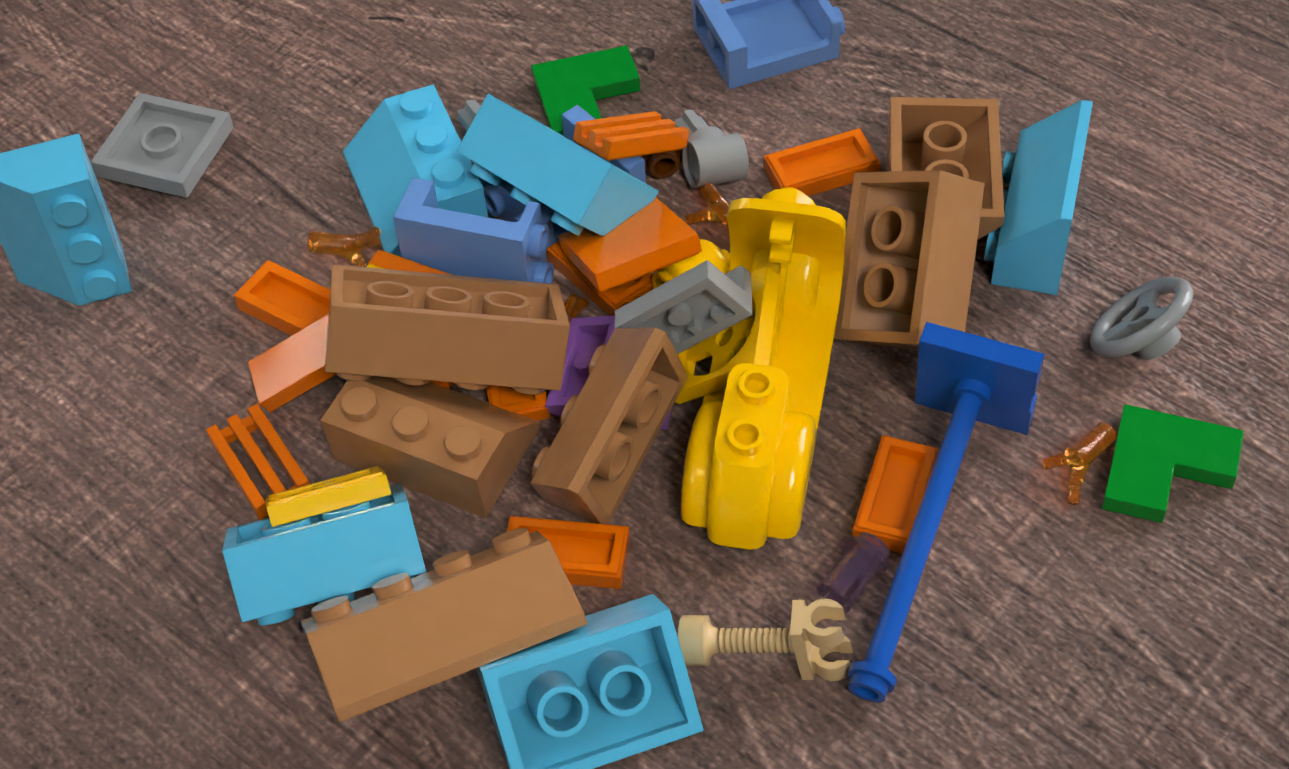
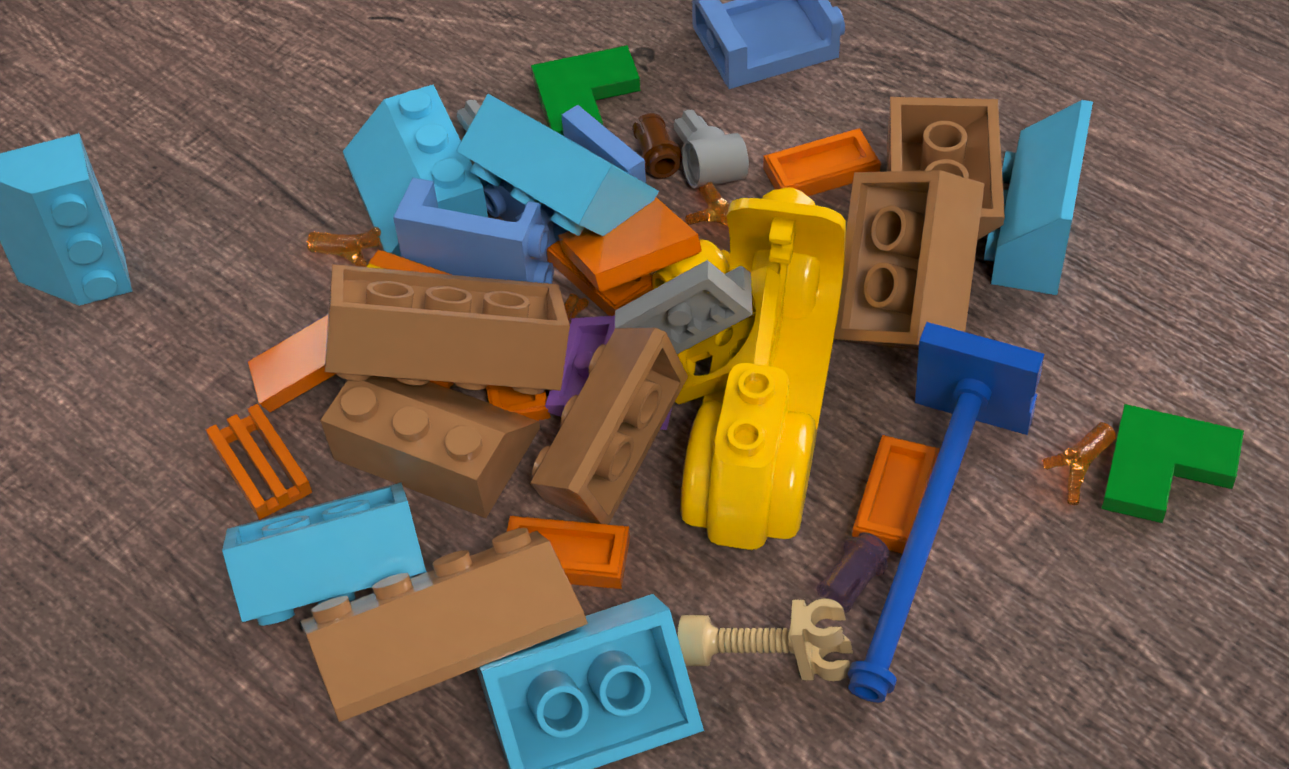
(162, 145): light grey plate -> none
(283, 298): orange tile -> none
(327, 495): yellow tile -> none
(630, 135): orange tile -> none
(1146, 327): light grey piece -> none

